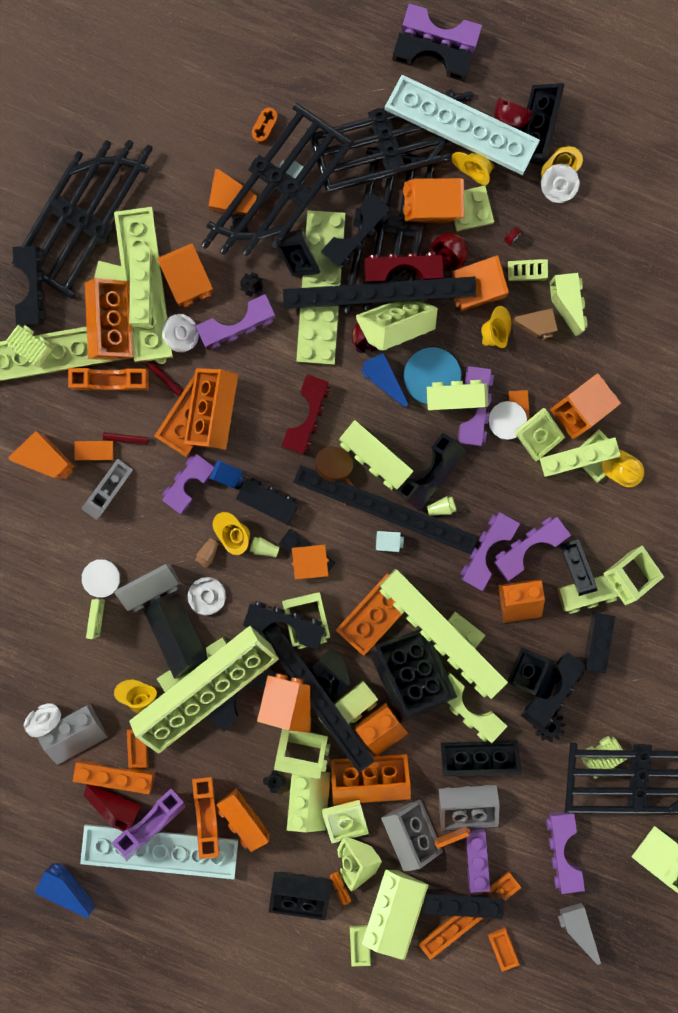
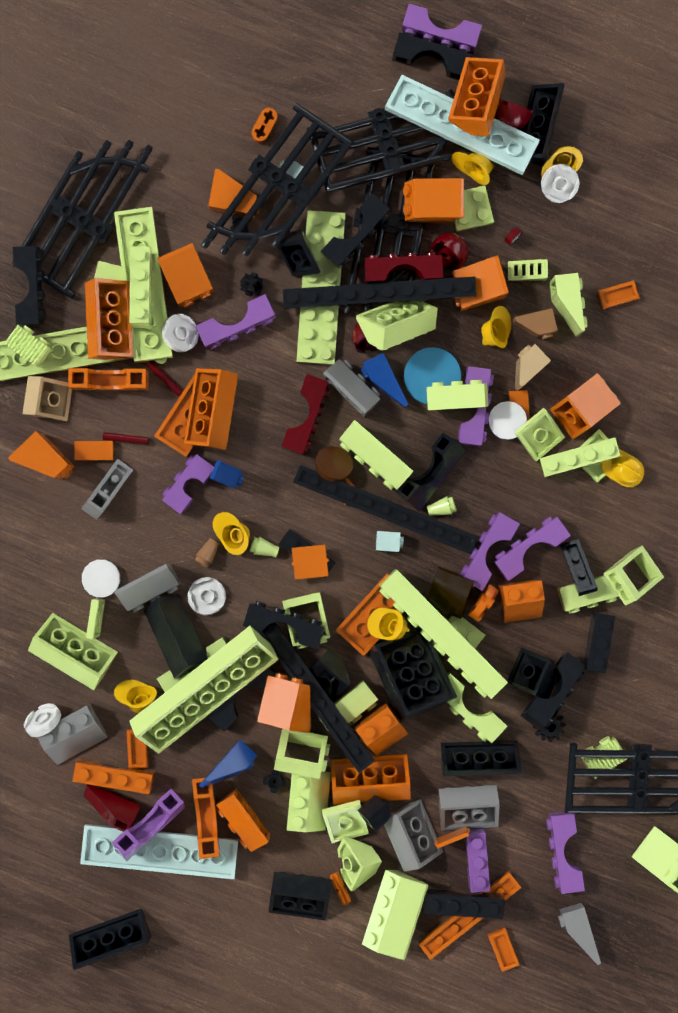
(47, 398): none -> tan slope
(63, 889): blue slope -> none
(71, 651): none -> yellowish green slope
(109, 939): none -> black slope
(232, 764): none -> blue slope
(267, 500): black brick -> none
(352, 387): none -> light grey slope
(359, 953): yellowish green tile -> none
(375, 812): none -> black brick
(387, 624): none -> yellow piece
(450, 592): none -> dark brown slope
(478, 95): none -> orange slope
(484, 601): none -> orange plate
(529, 364): none -> tan slope
(618, 295): none -> orange tile

